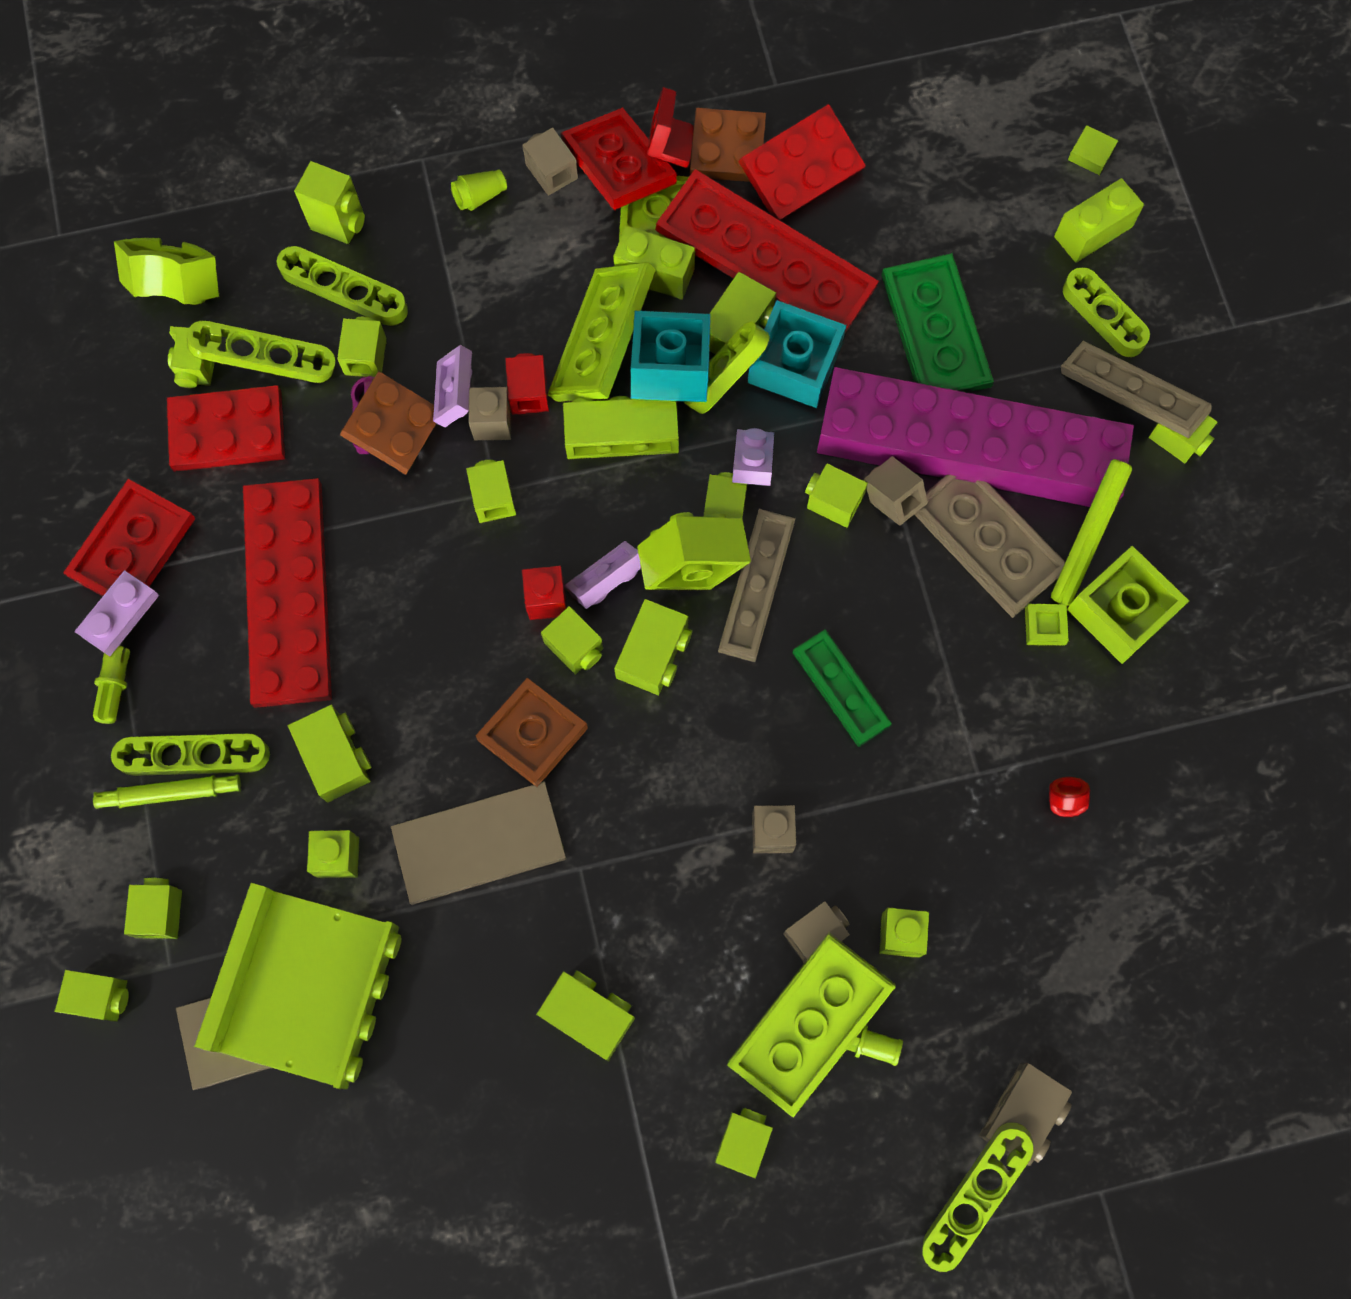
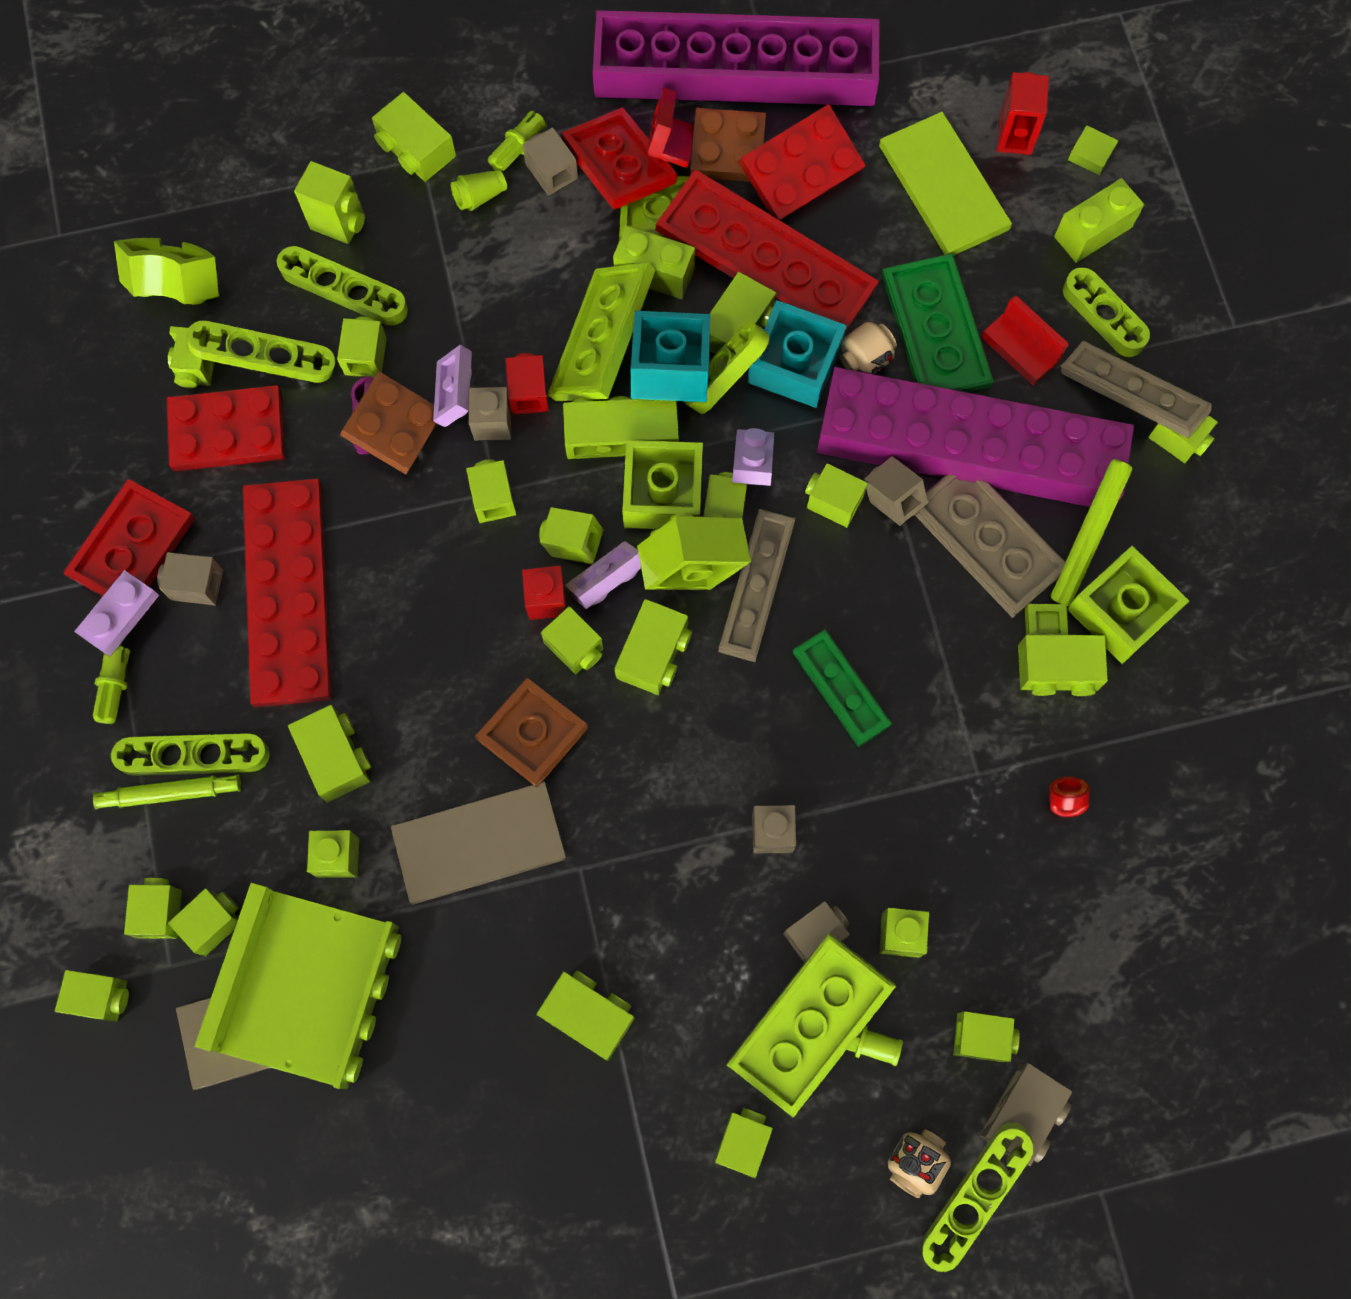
(190, 578): none -> dark tan brick
(206, 921): none -> lime brick
(413, 137): none -> lime brick
(514, 139): none -> lime axle
(571, 535): none -> lime brick
(660, 482): none -> lime brick
(736, 57): none -> magenta brick
(868, 348): none -> tan head
(919, 1163): none -> head
(945, 184): none -> lime tile
(985, 1037): none -> lime brick
(1022, 113): none -> red brick
(1025, 341): none -> red panel
(1062, 663): none -> lime brick

